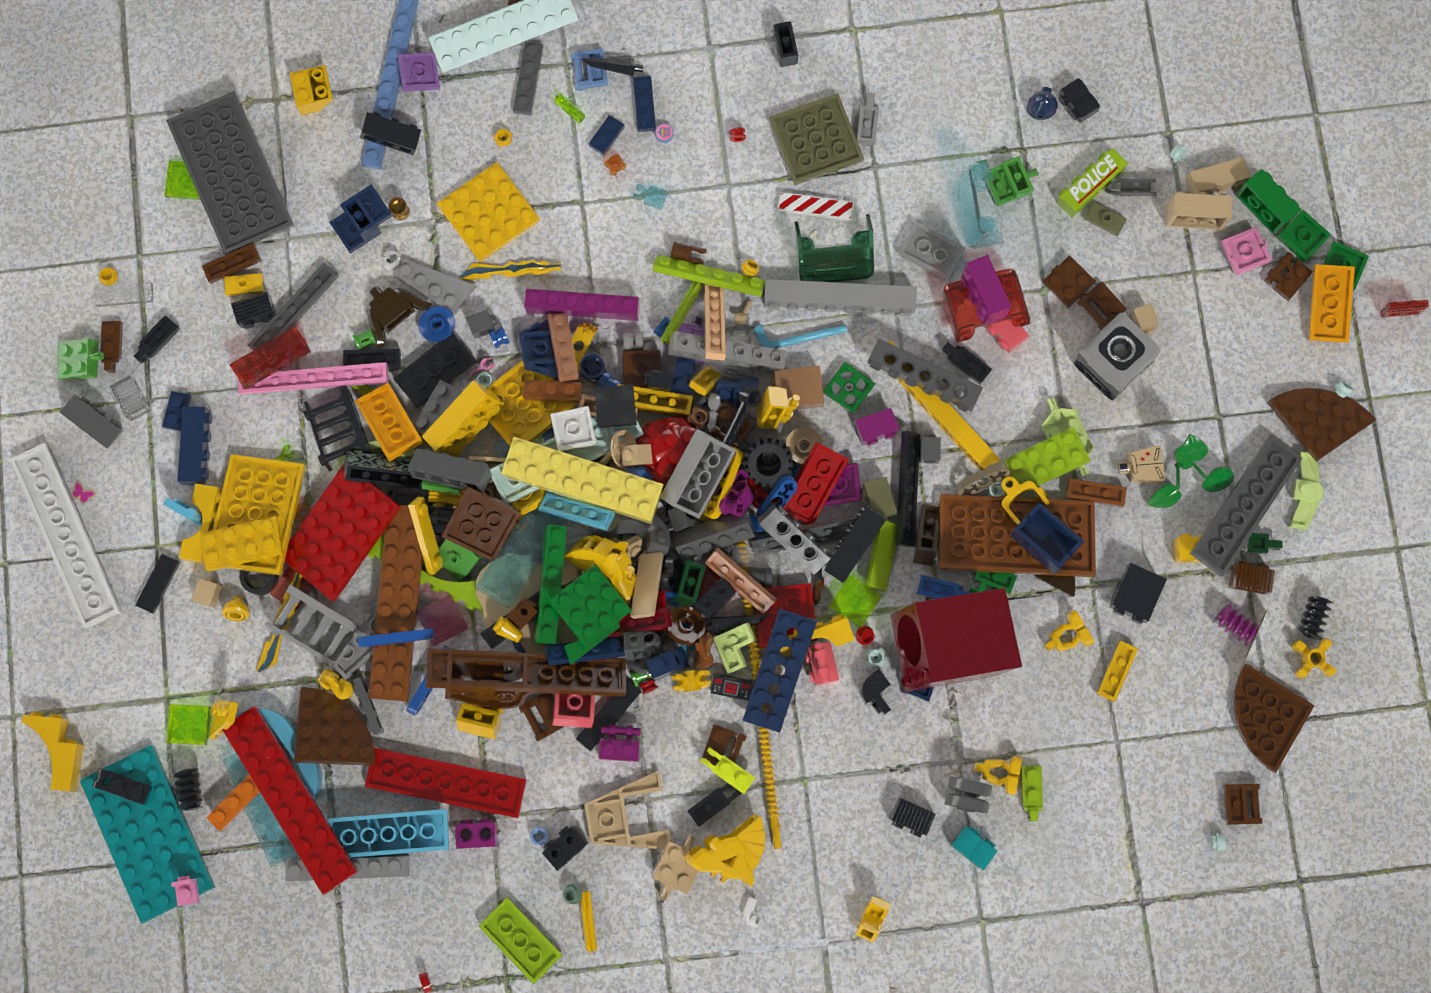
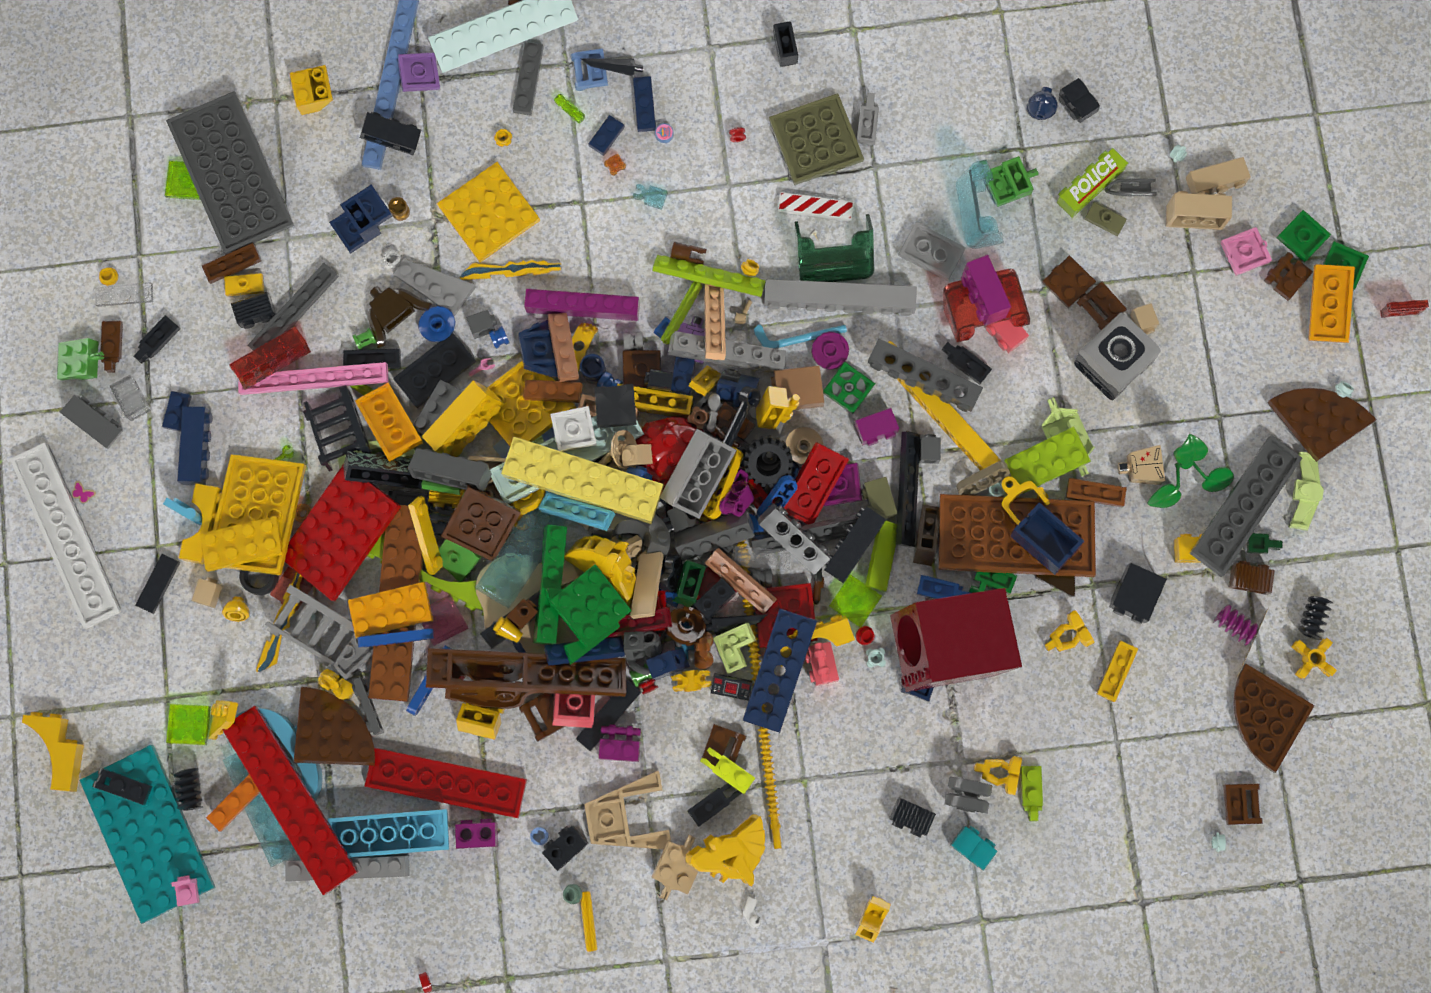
(390, 610): none -> light orange plate
(485, 376): light aqua plate -> none
(520, 940): lime plate -> none
(830, 350): none -> magenta tile
(872, 688): black brick -> none
(1268, 201): green brick -> none

